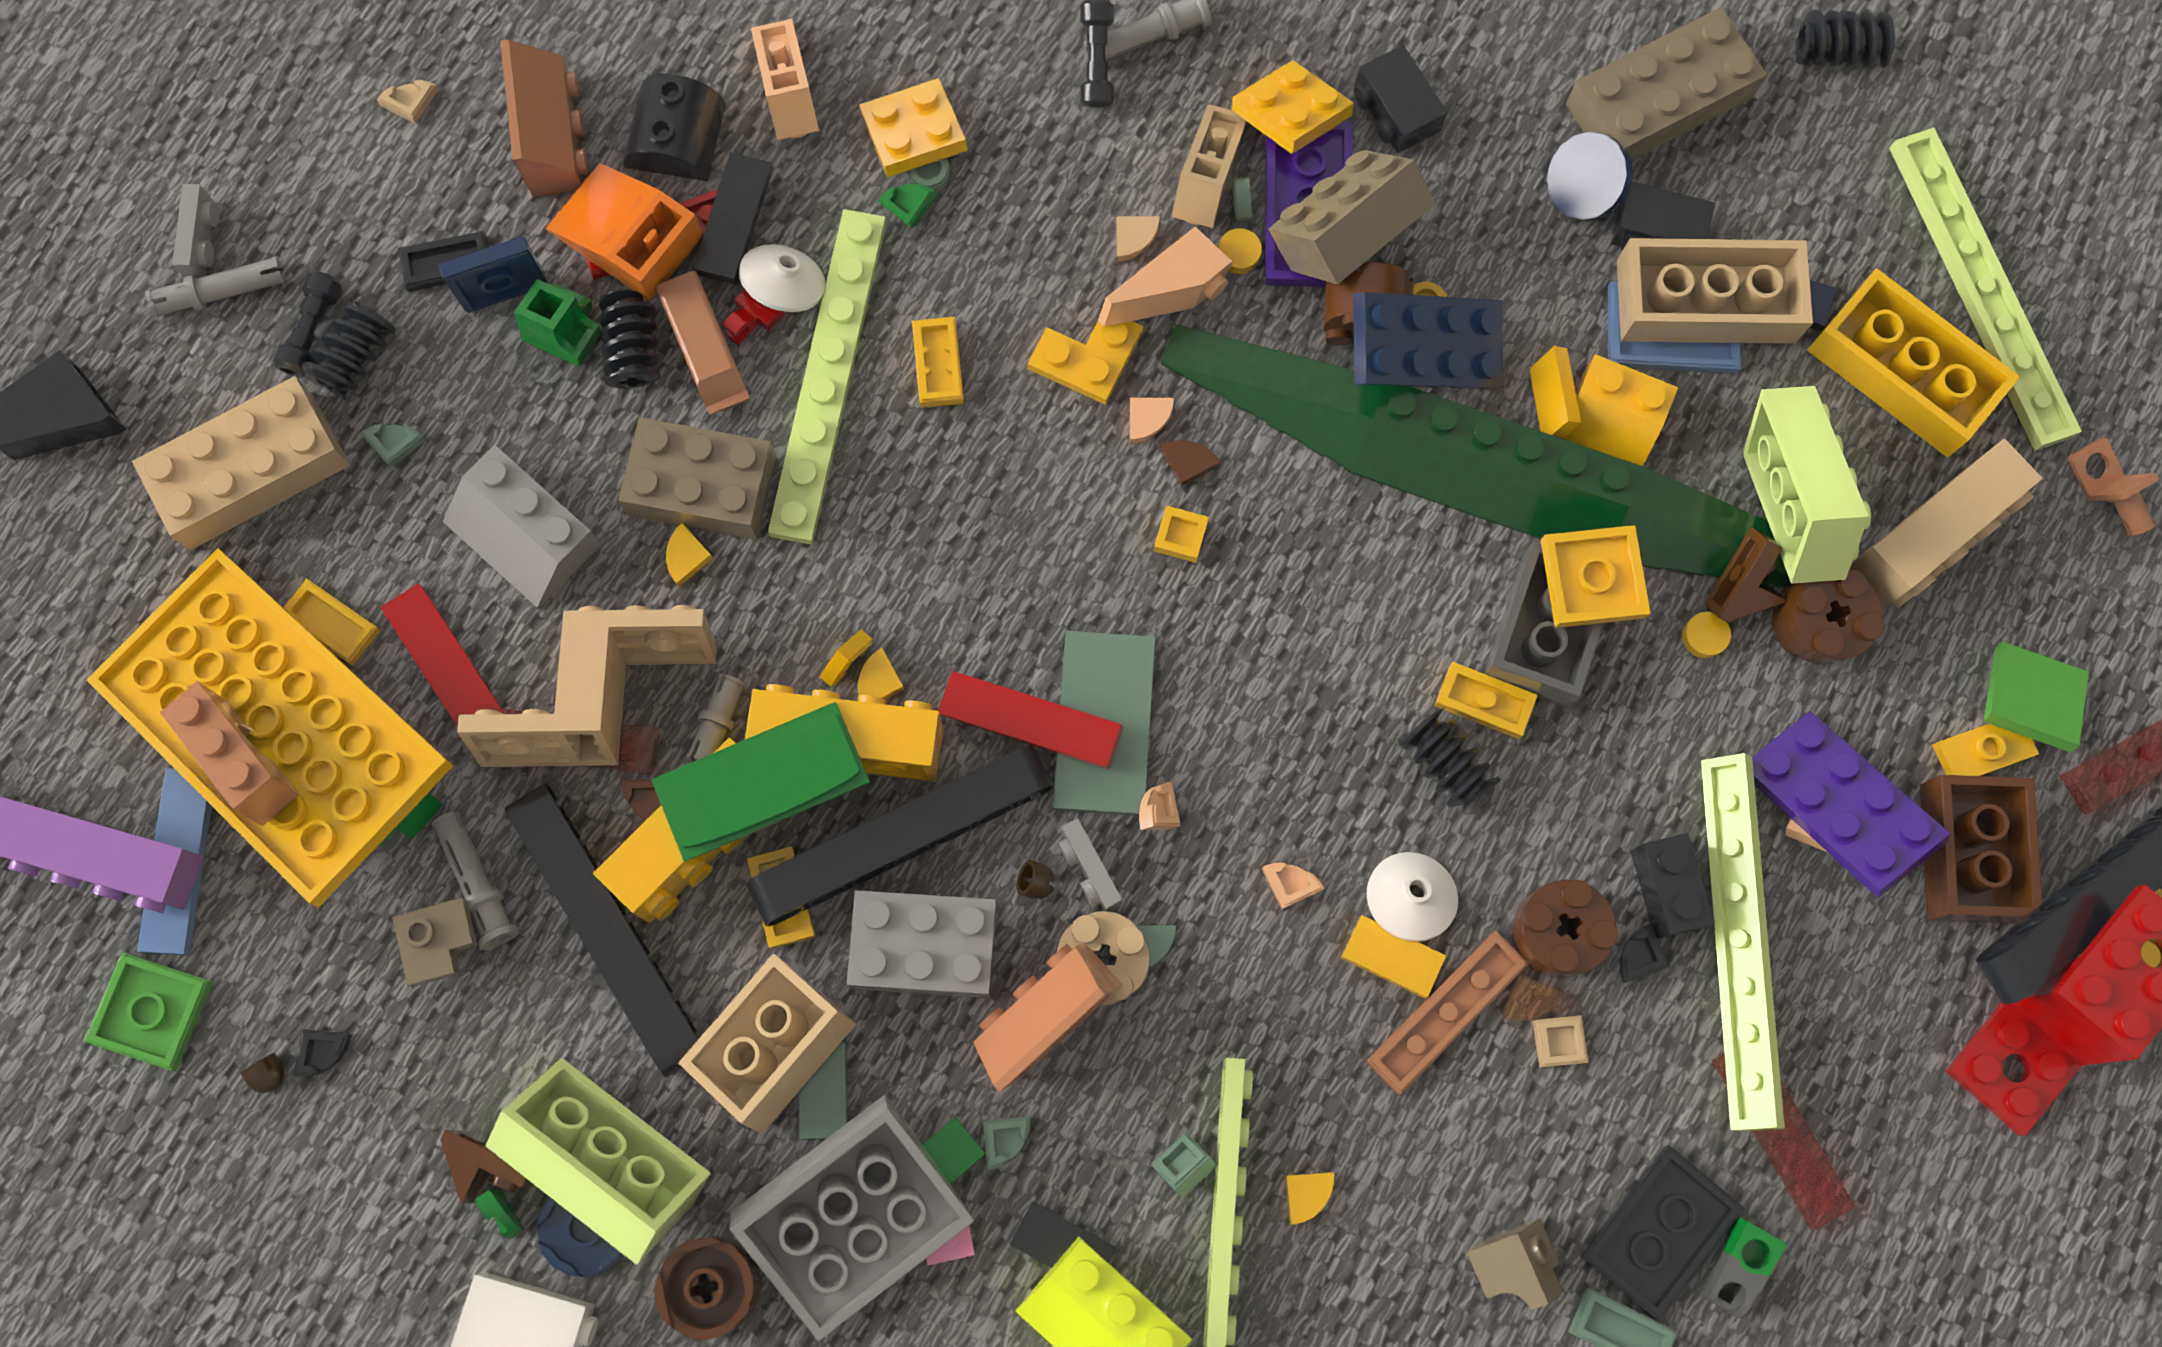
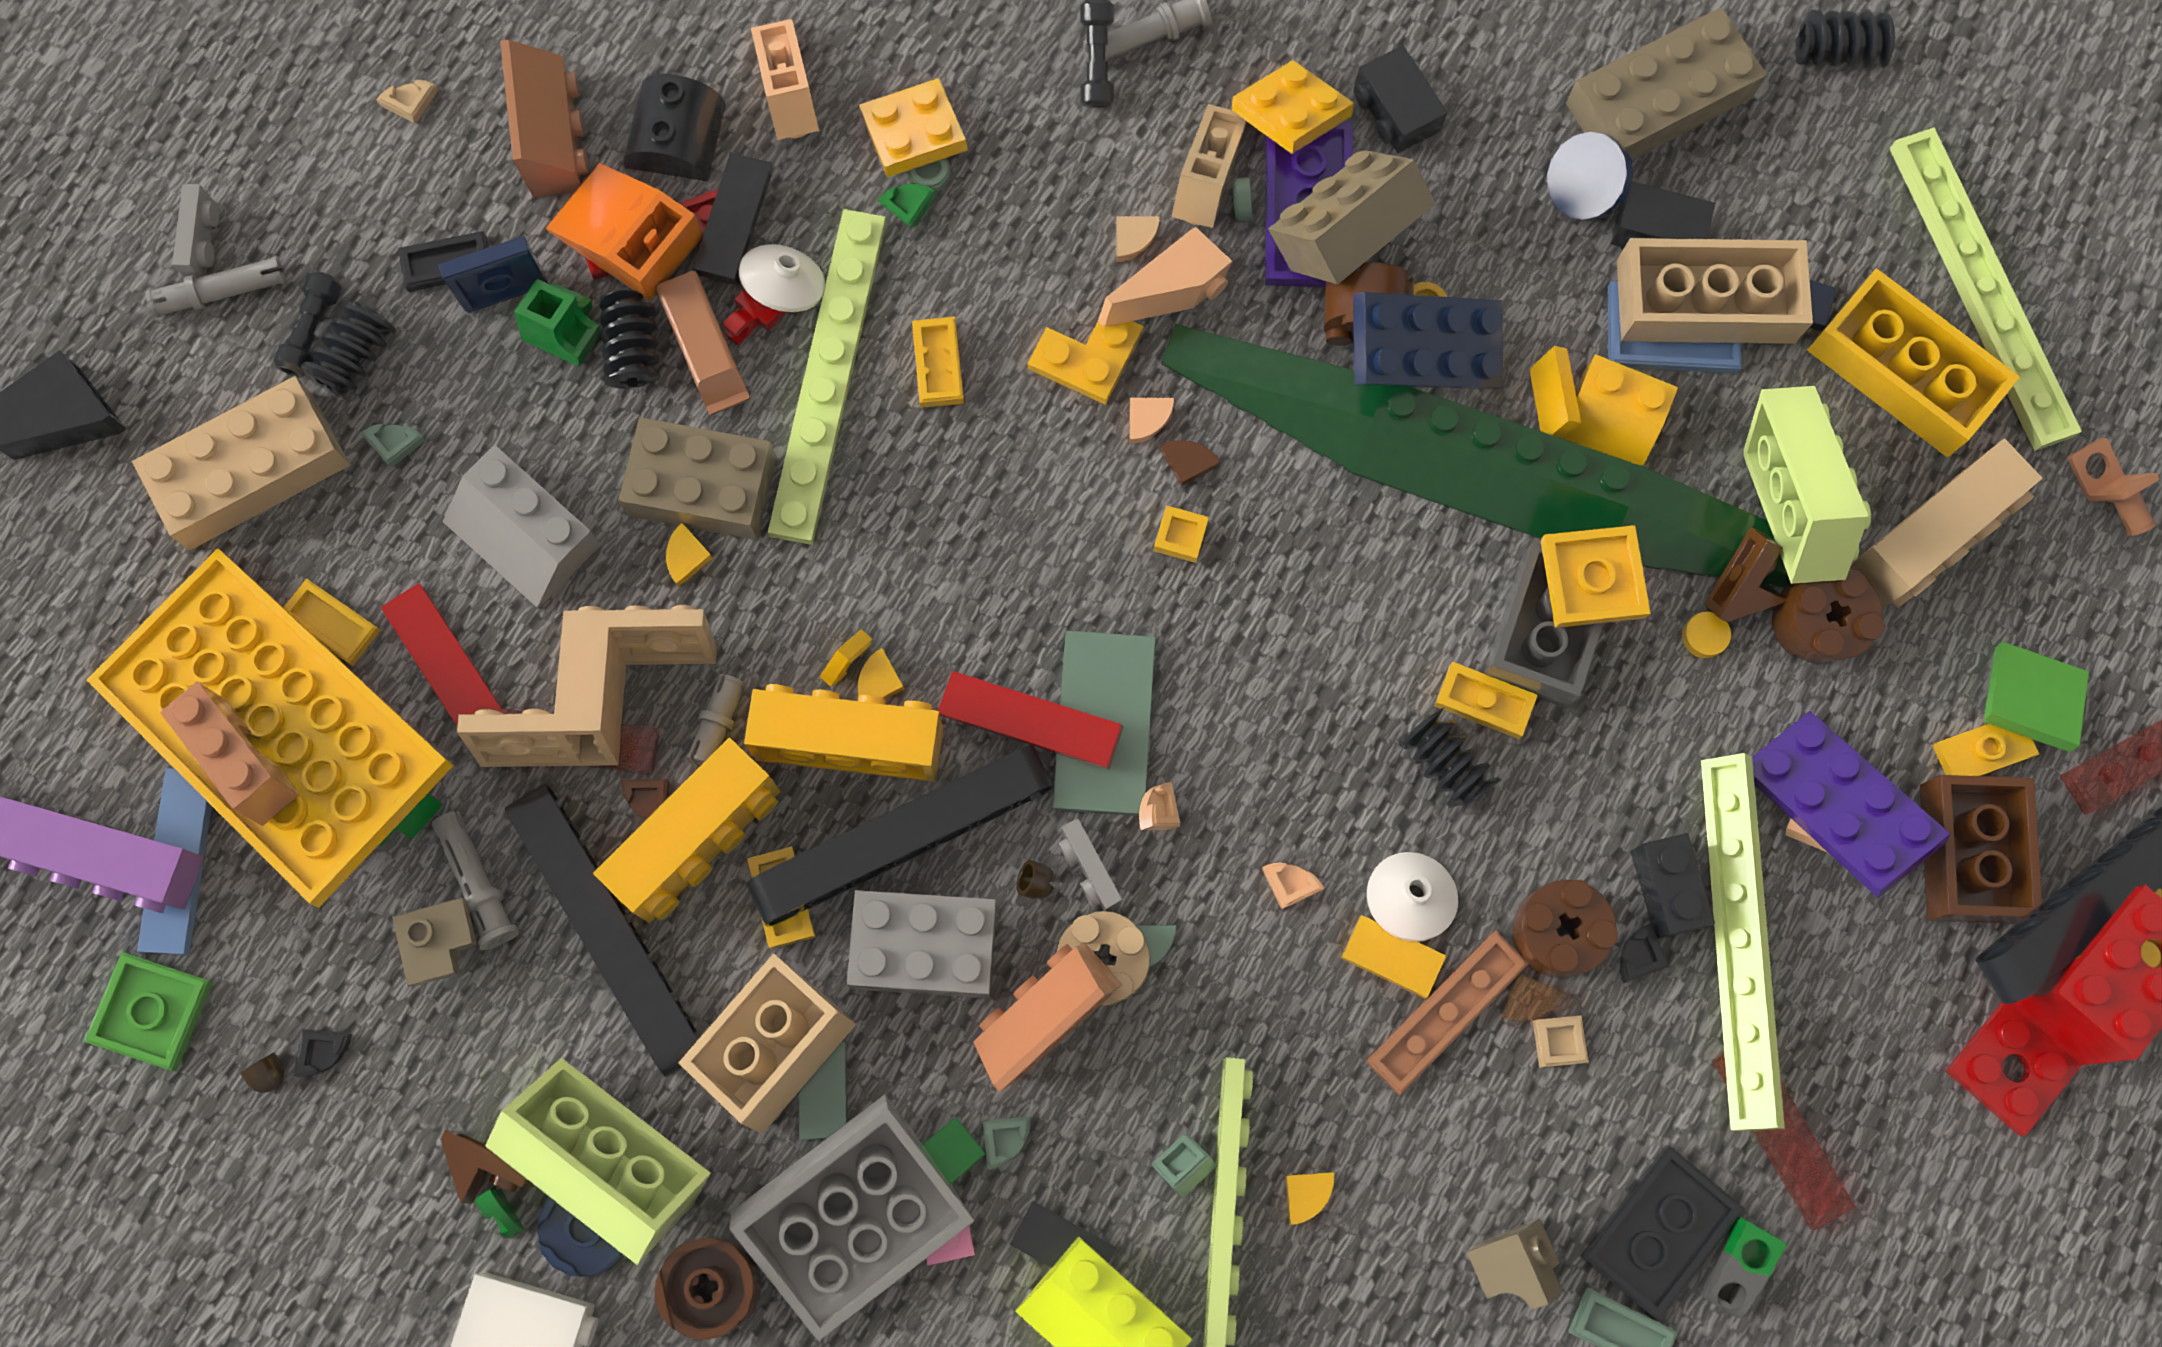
(760, 781): green piece -> none
(1242, 248): yellow tile -> none

